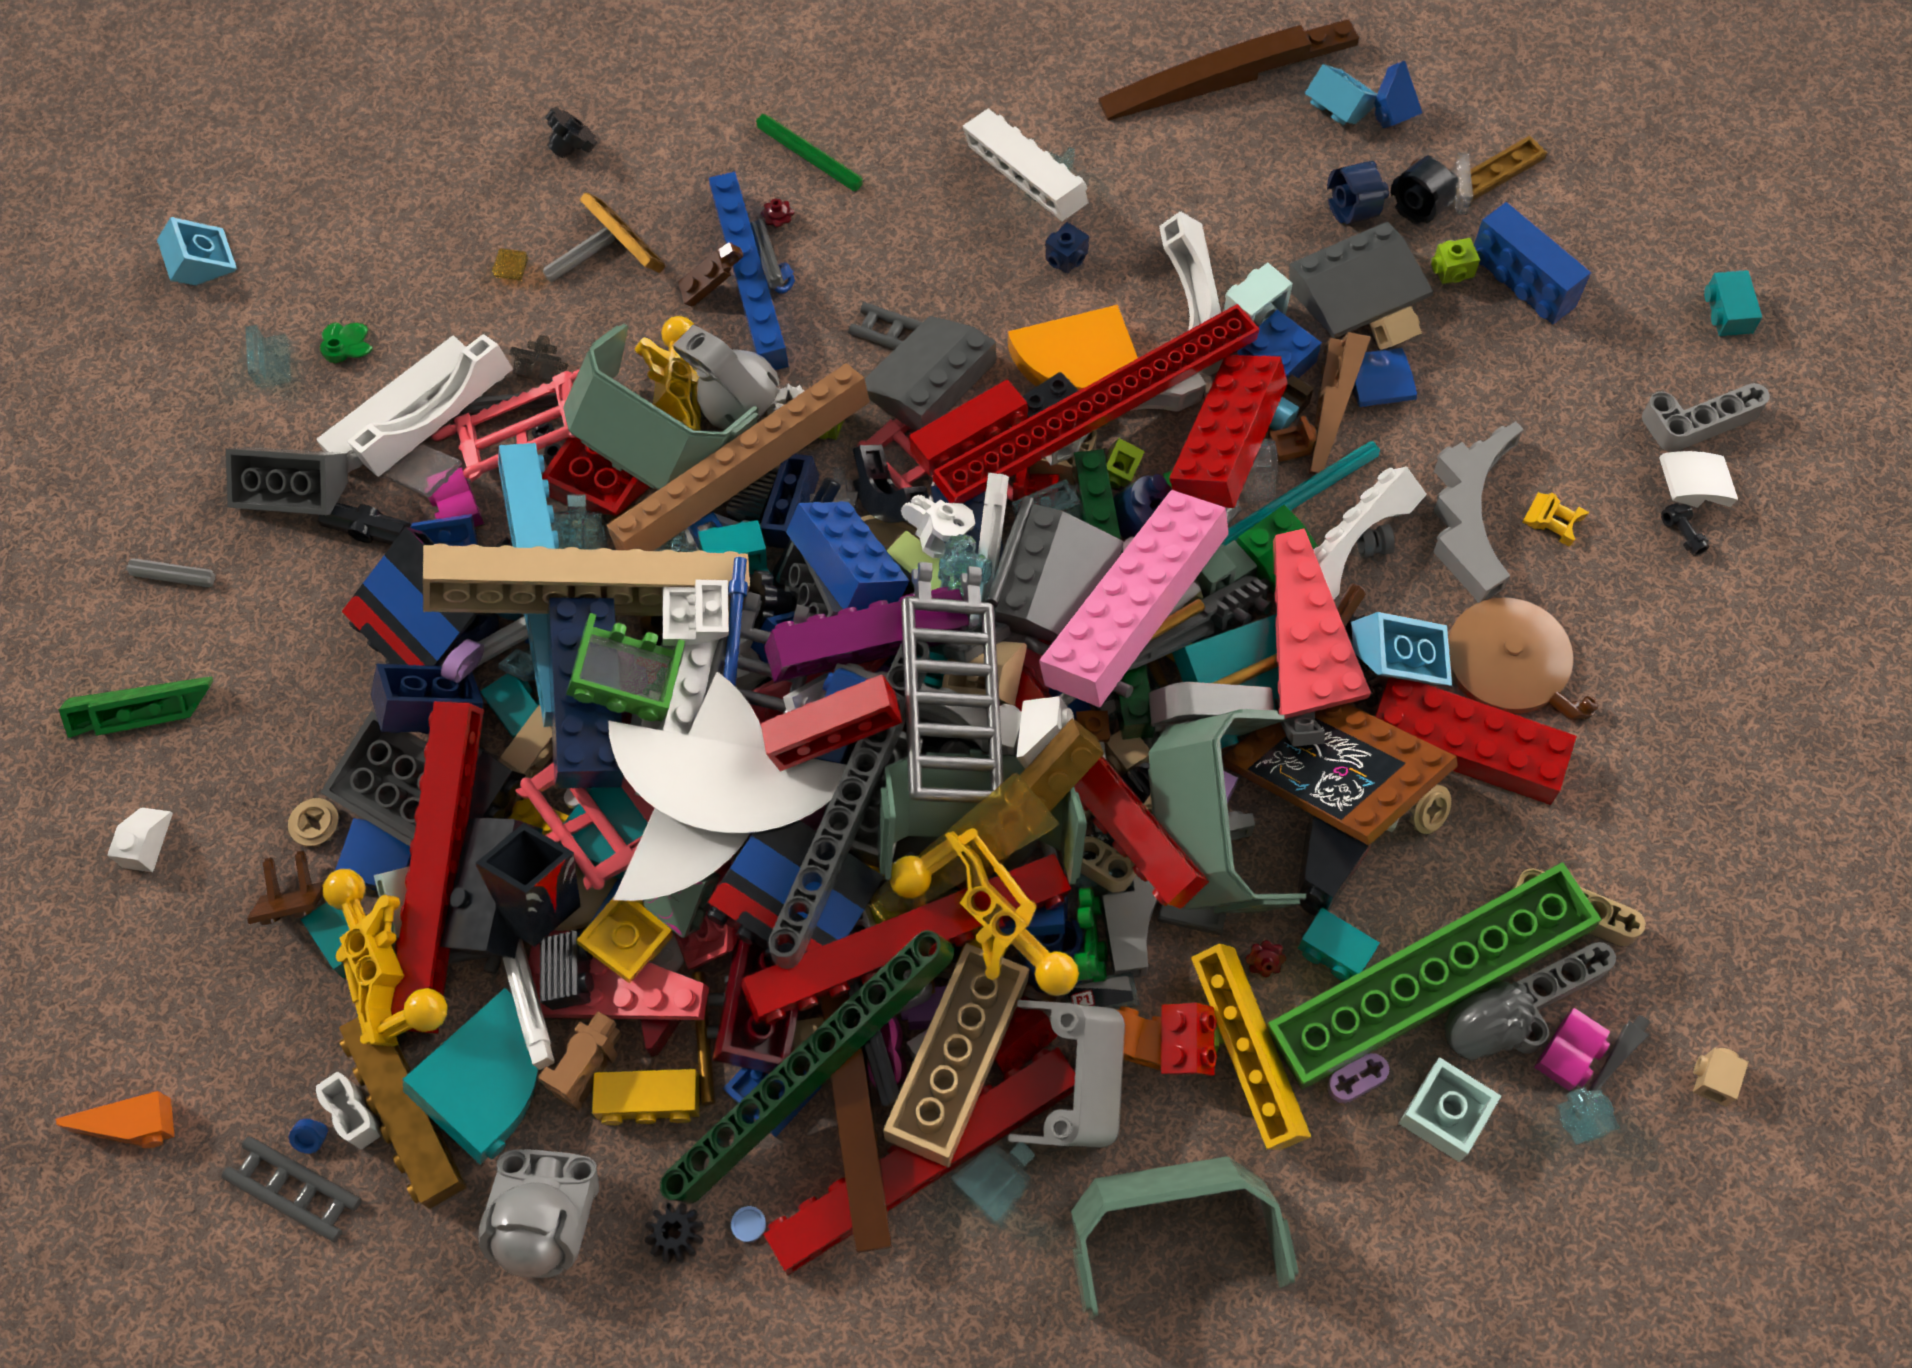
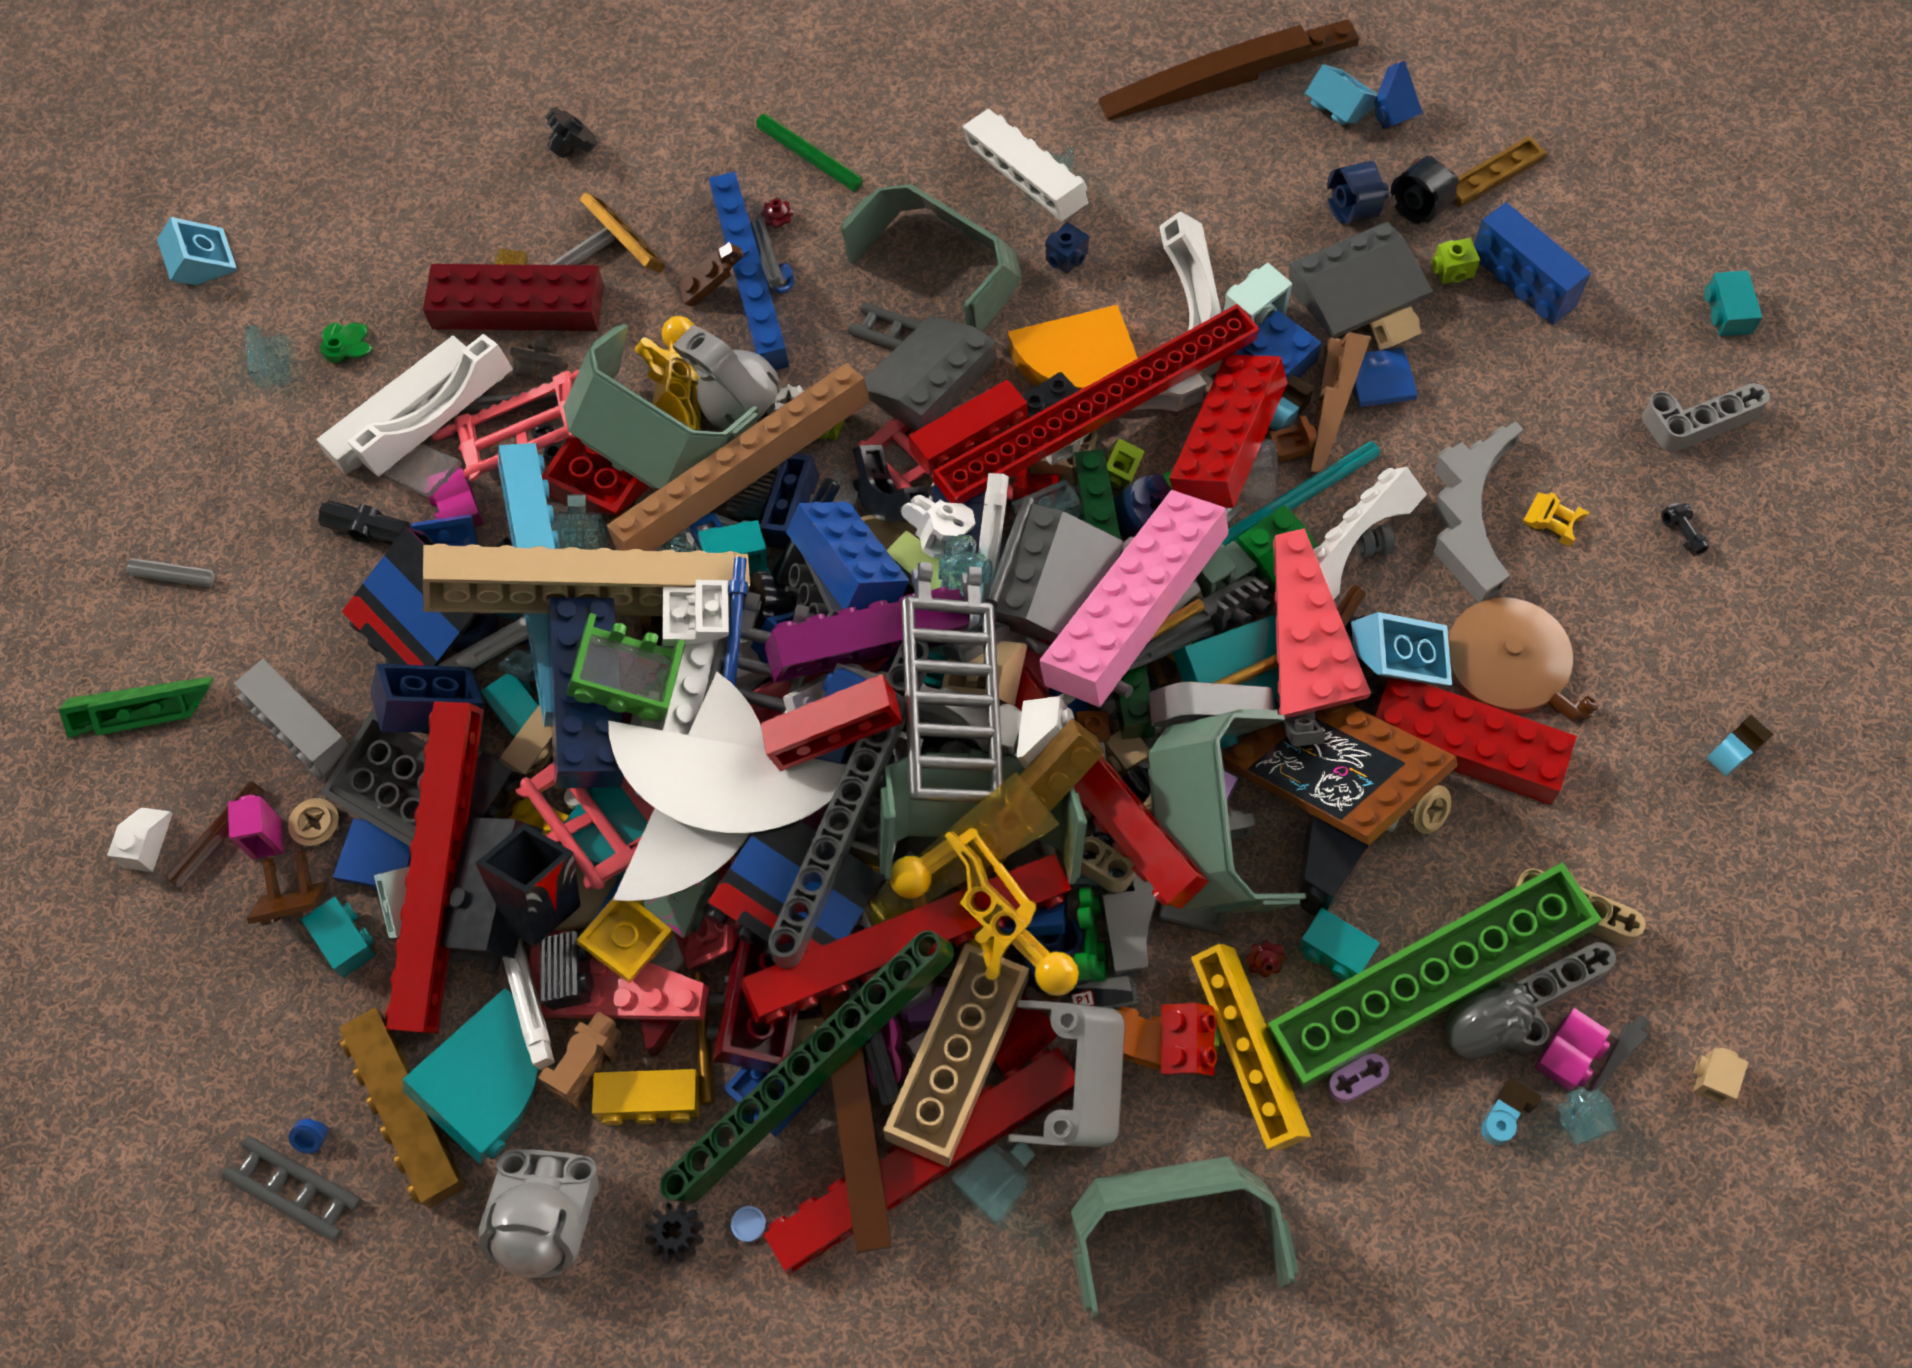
(134, 1121): orange slope -> none
(207, 841): none -> reddish brown axle
(255, 827): none -> dark pink brick
(285, 479): dark grey slope -> none
(291, 719): none -> light grey brick
(348, 1110): white brick -> none
(373, 965): yellow piece -> none
(462, 660): lavender beam -> none
(514, 297): none -> dark red brick
(883, 206): none -> sand green piece
(1450, 1110): light aqua brick -> none
(1464, 188): clear tile -> none
(1501, 1119): none -> leg
(1697, 478): white slope -> none
(1739, 745): none -> leg

